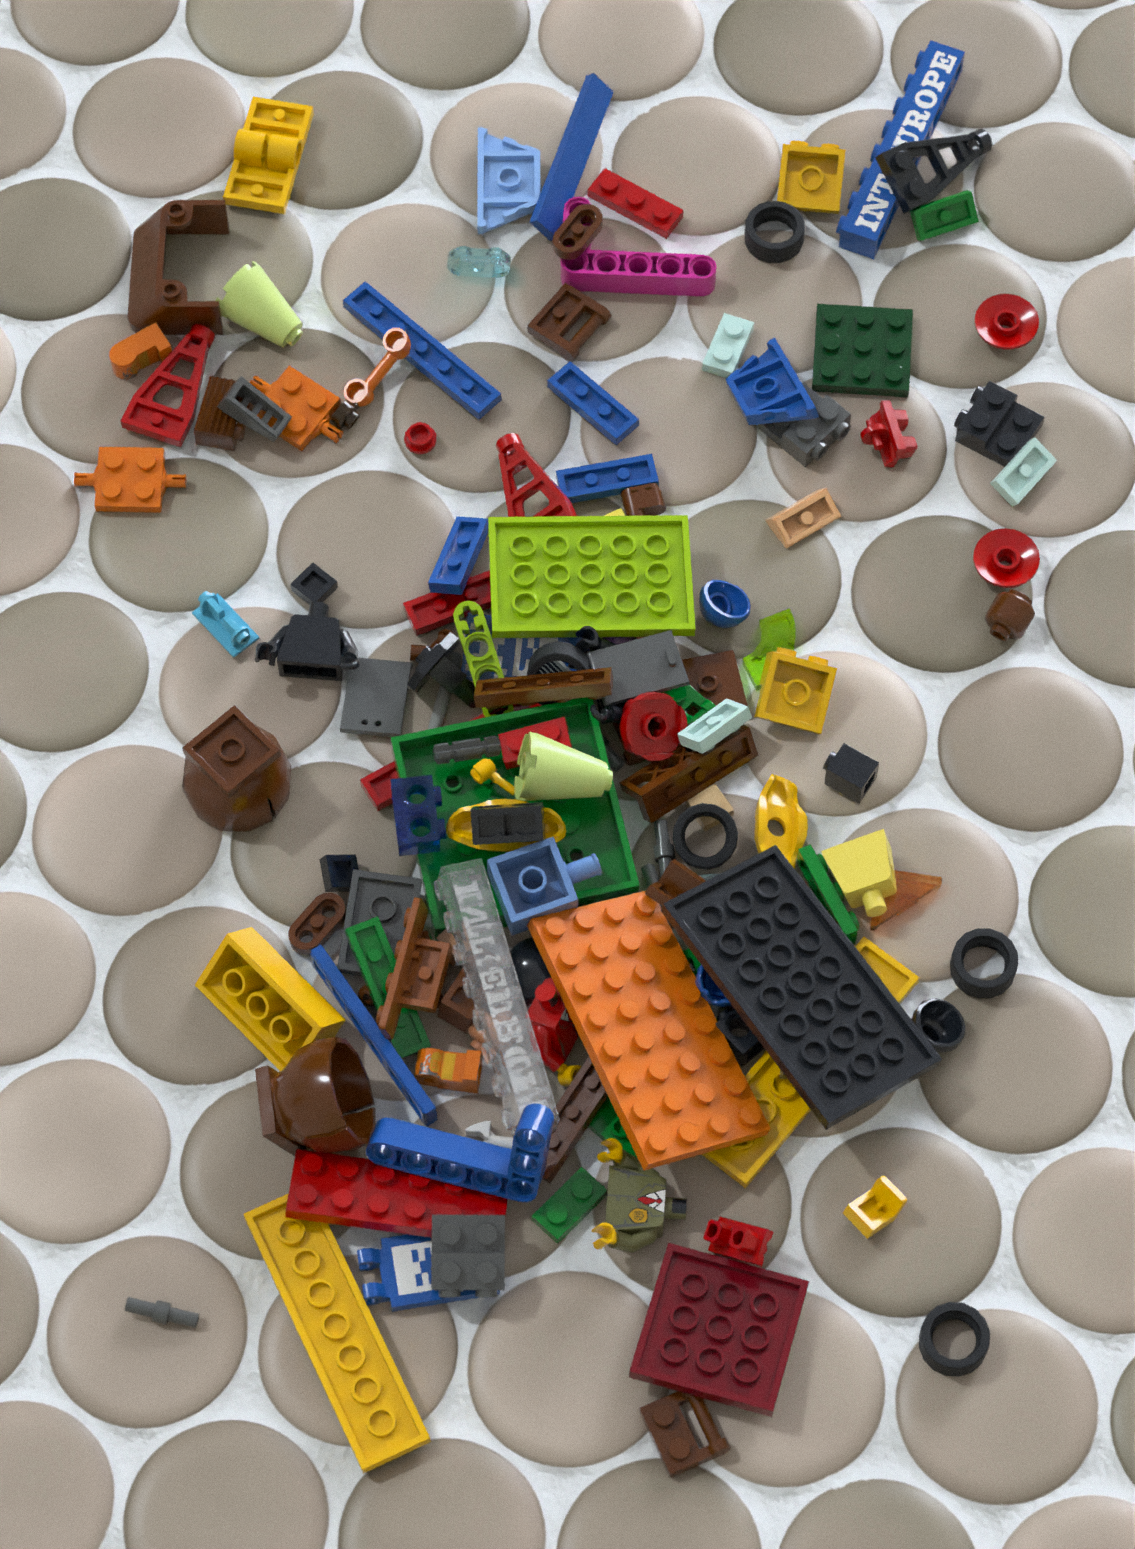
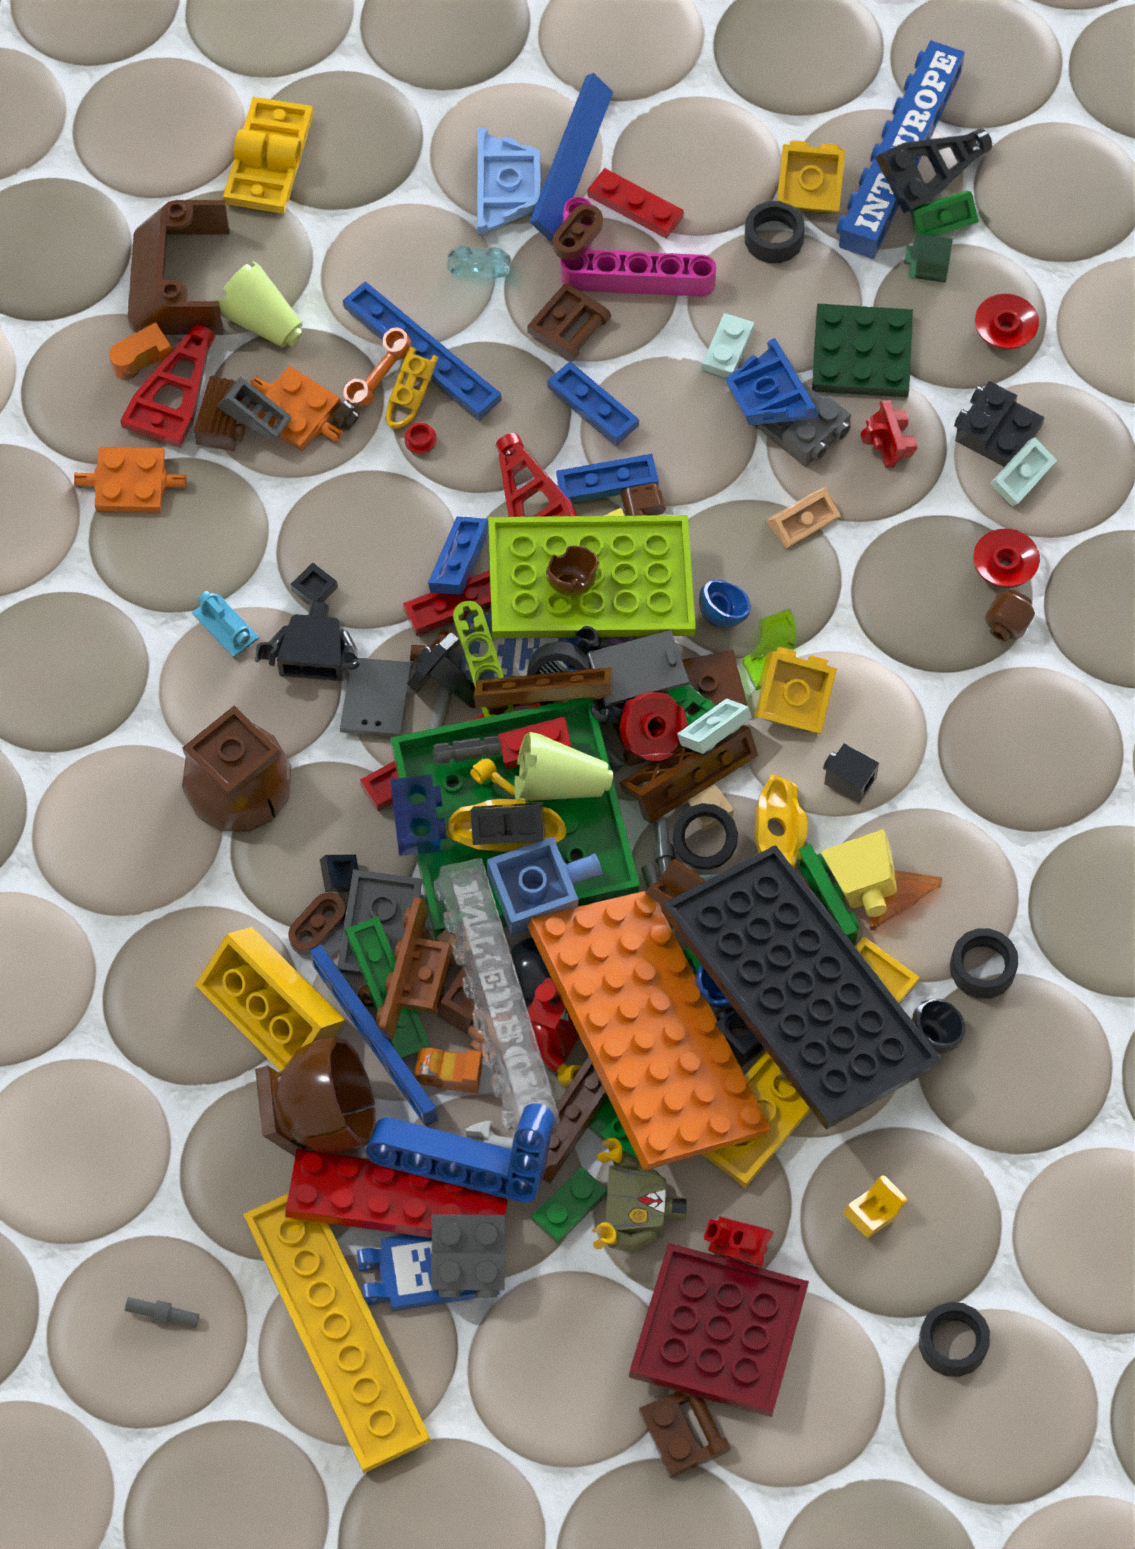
(406, 394): none -> yellow piece
(573, 571): none -> reddish brown hair
(929, 257): none -> clear green brick

